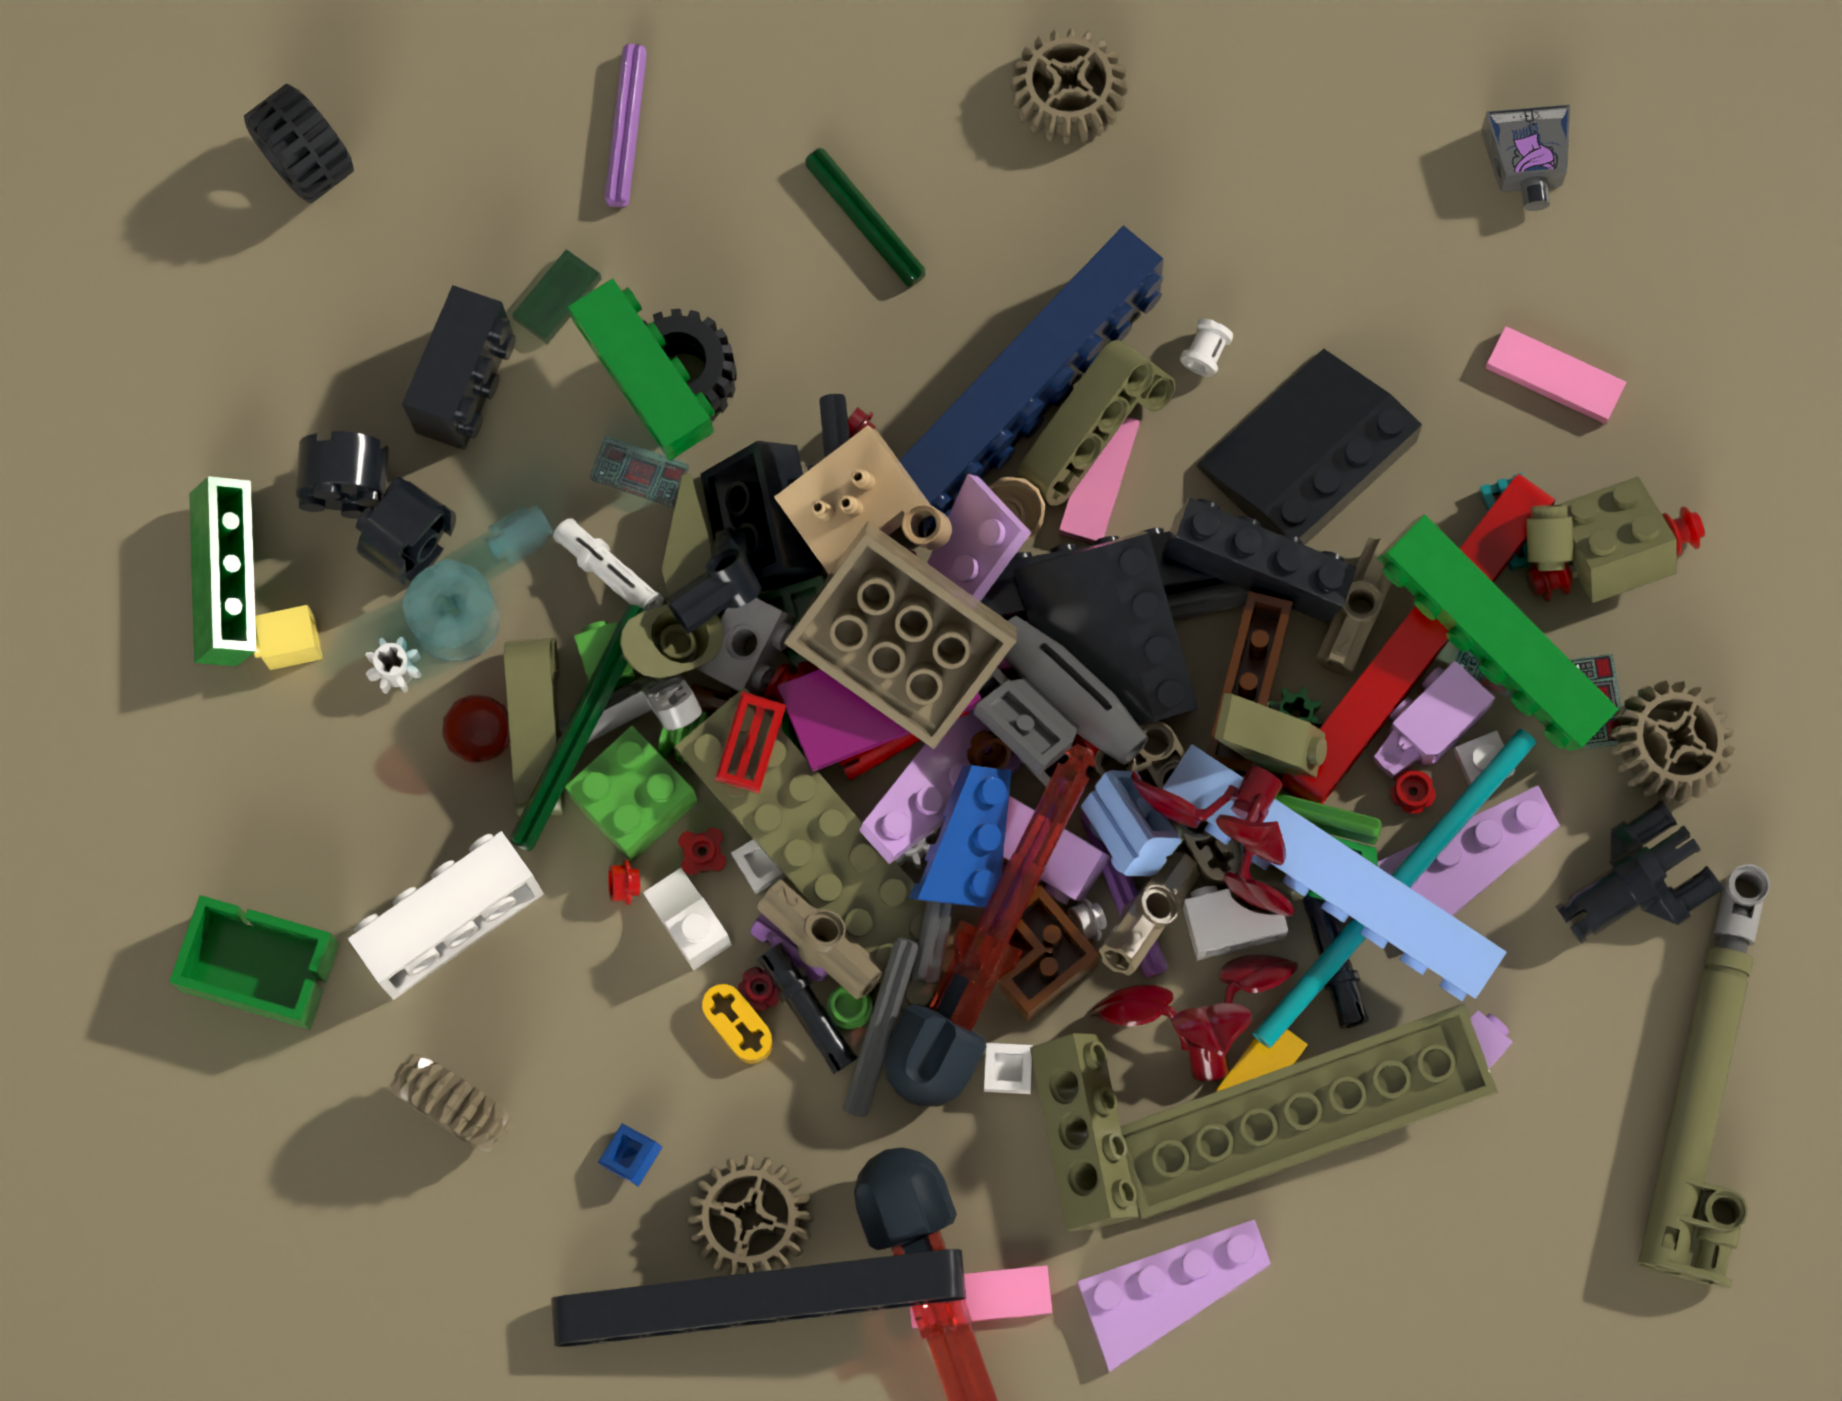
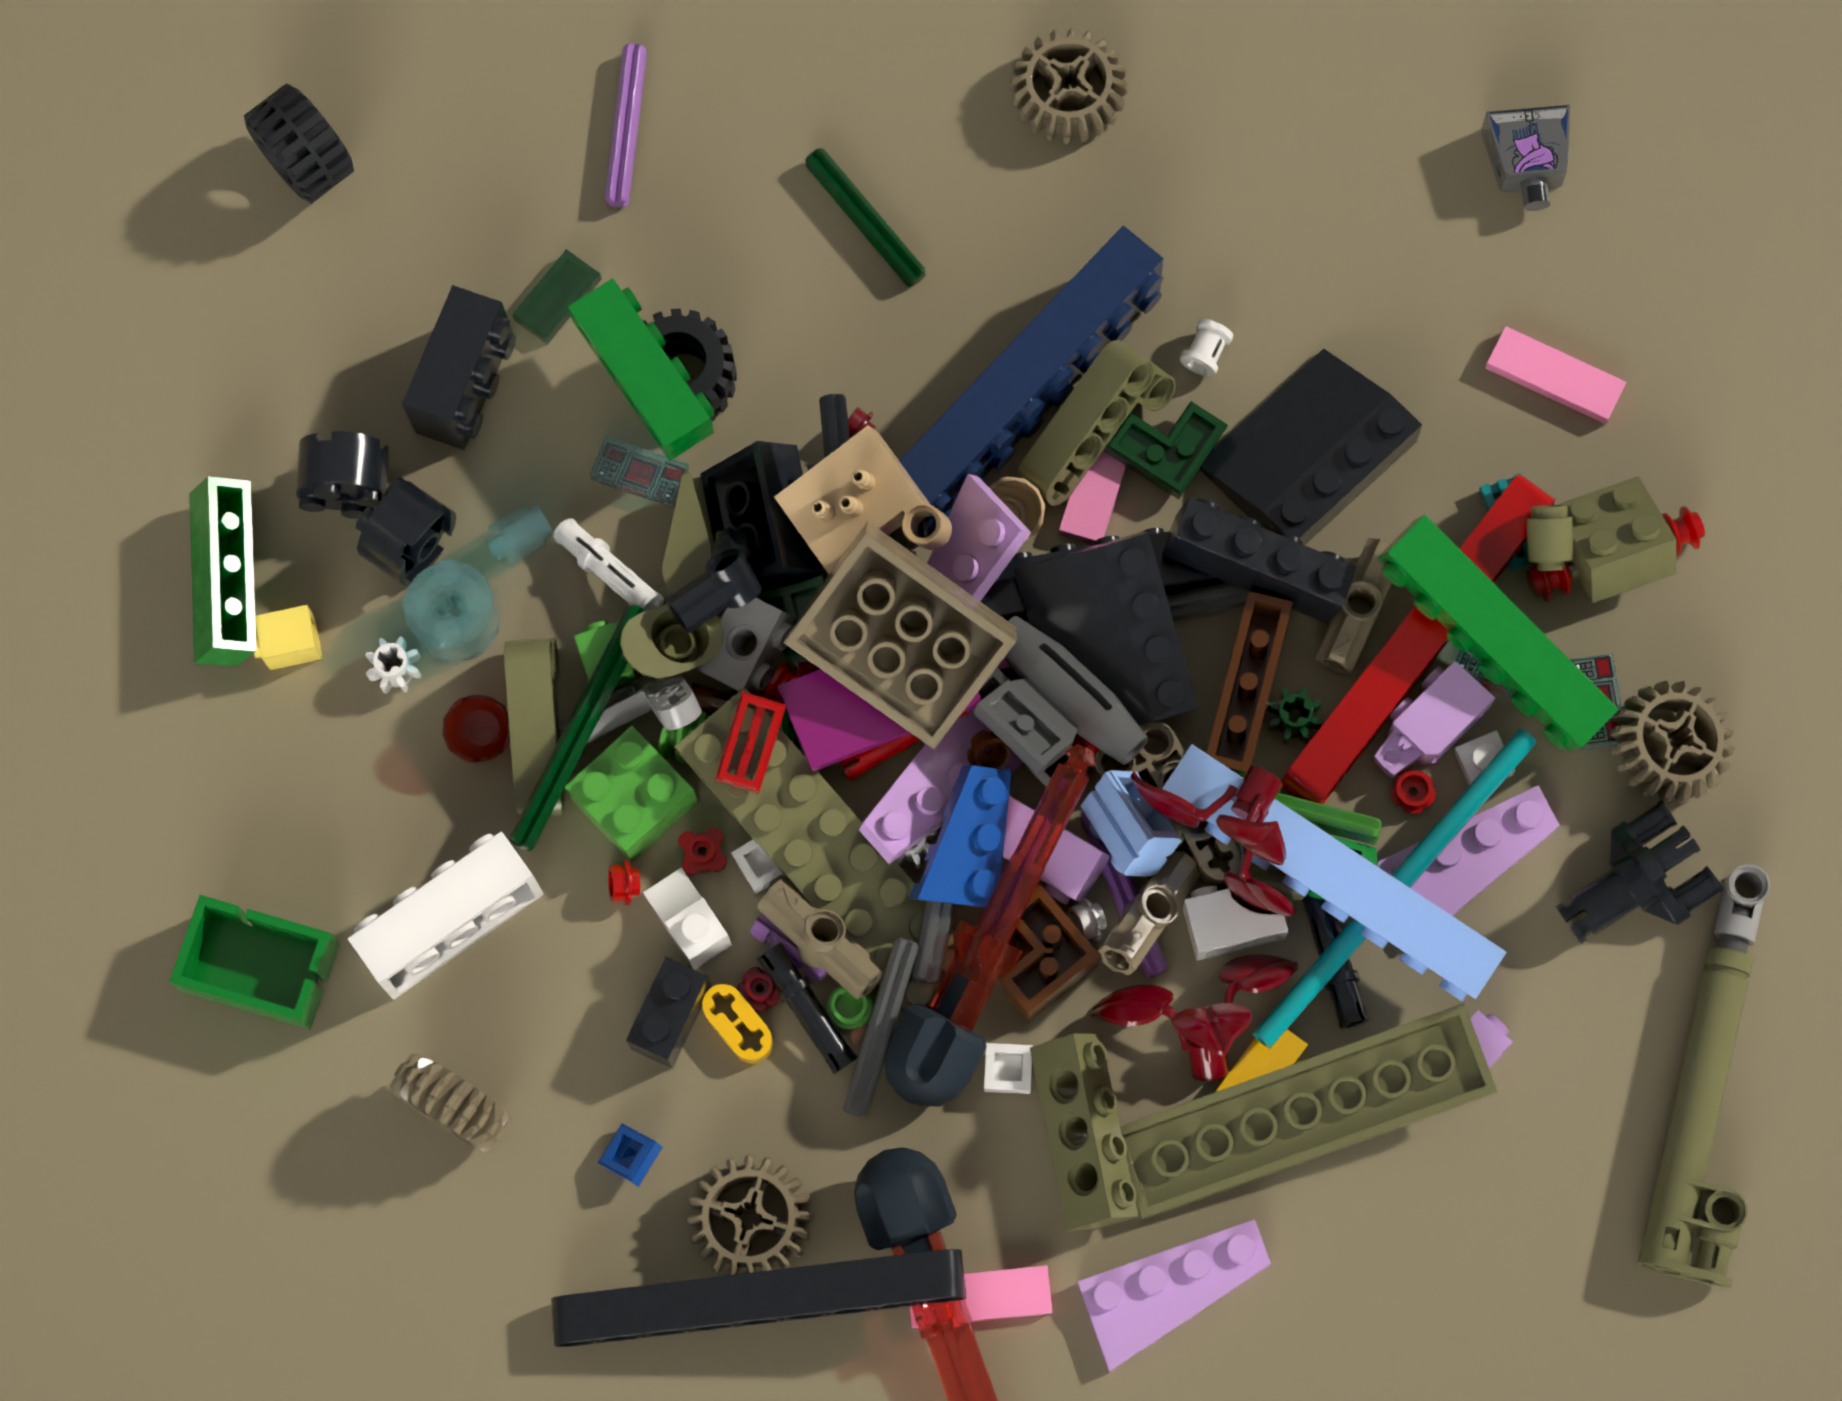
(668, 1012): none -> black brick
(1168, 459): none -> dark green tile
(1270, 737): olive slope -> none

